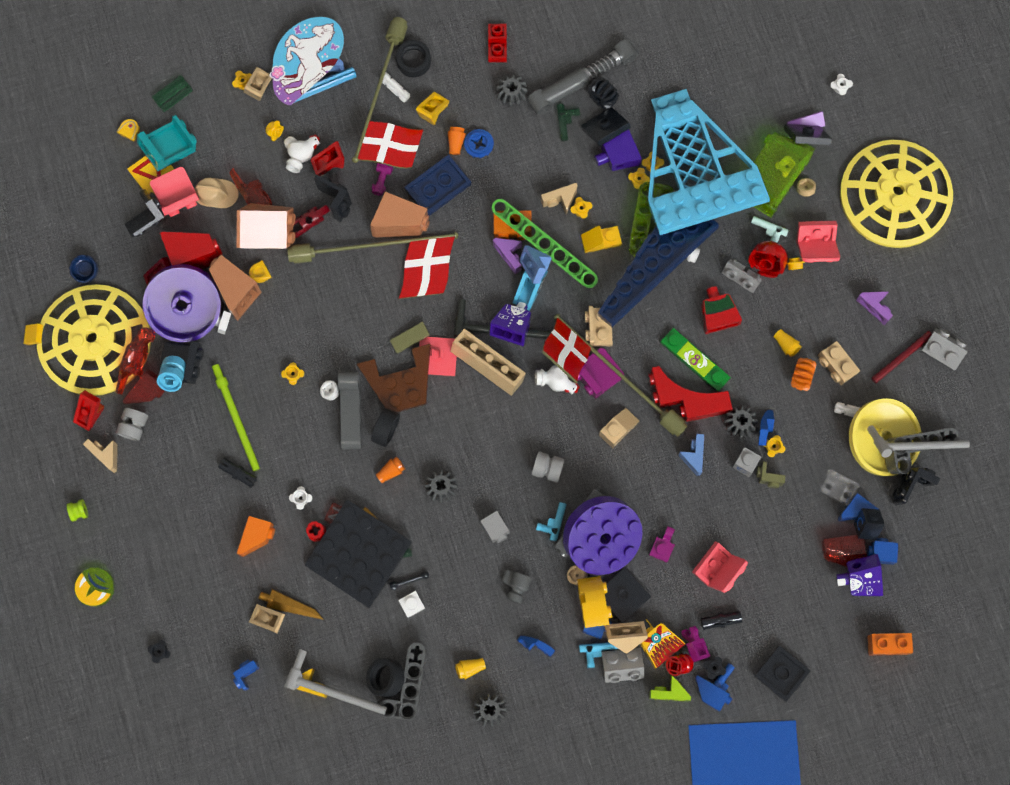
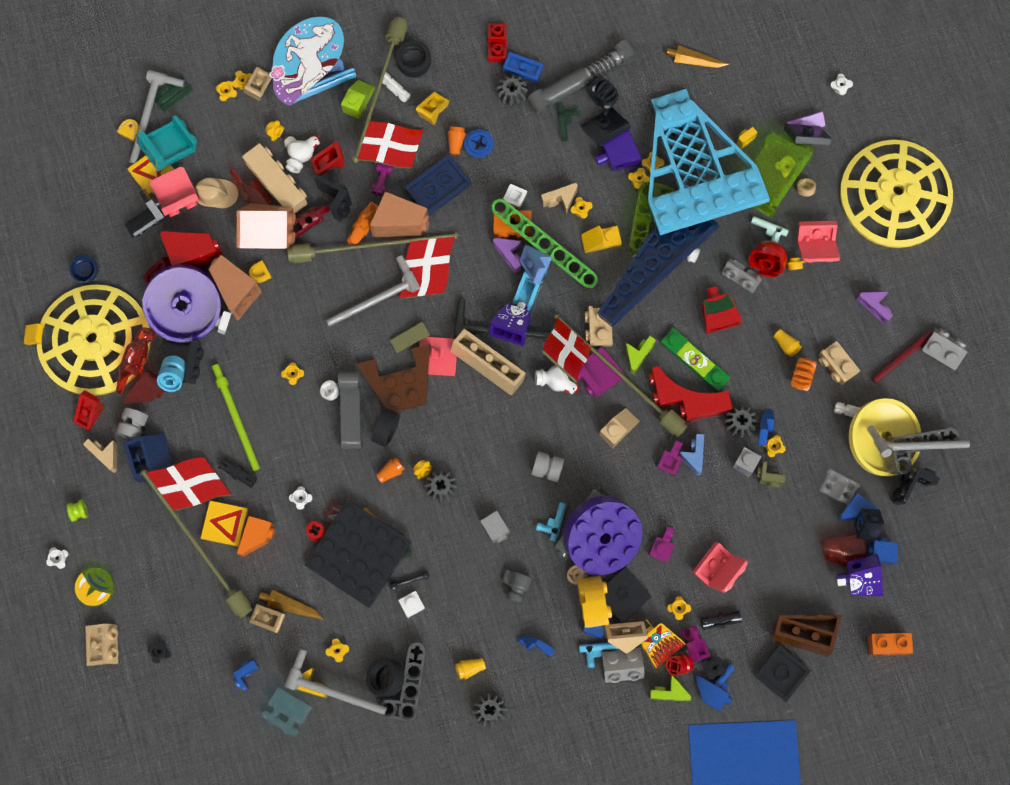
(53, 553): none -> white plate
(101, 644): none -> tan bracket
(147, 454): none -> dark blue slope
(155, 79): none -> light grey bar
(188, 486): none -> flag
(224, 523): none -> yellow tile
(226, 86): none -> yellow plate
(274, 179): none -> tan brick
(289, 706): none -> clear light blue plate
(343, 649): none -> yellow plate
(357, 99): none -> lime slope
(362, 224): none -> orange hinge
(408, 282): none -> light grey bar
(422, 469): none -> yellow plate
(515, 196): none -> white plate
(523, 67): none -> blue plate
(636, 357): none -> lime slope
(670, 460): none -> magenta plate
(684, 608): none -> yellow plate
(687, 56): none -> pearl gold bar
(746, 137): none -> yellow plate
(807, 632): none -> reddish brown wedge

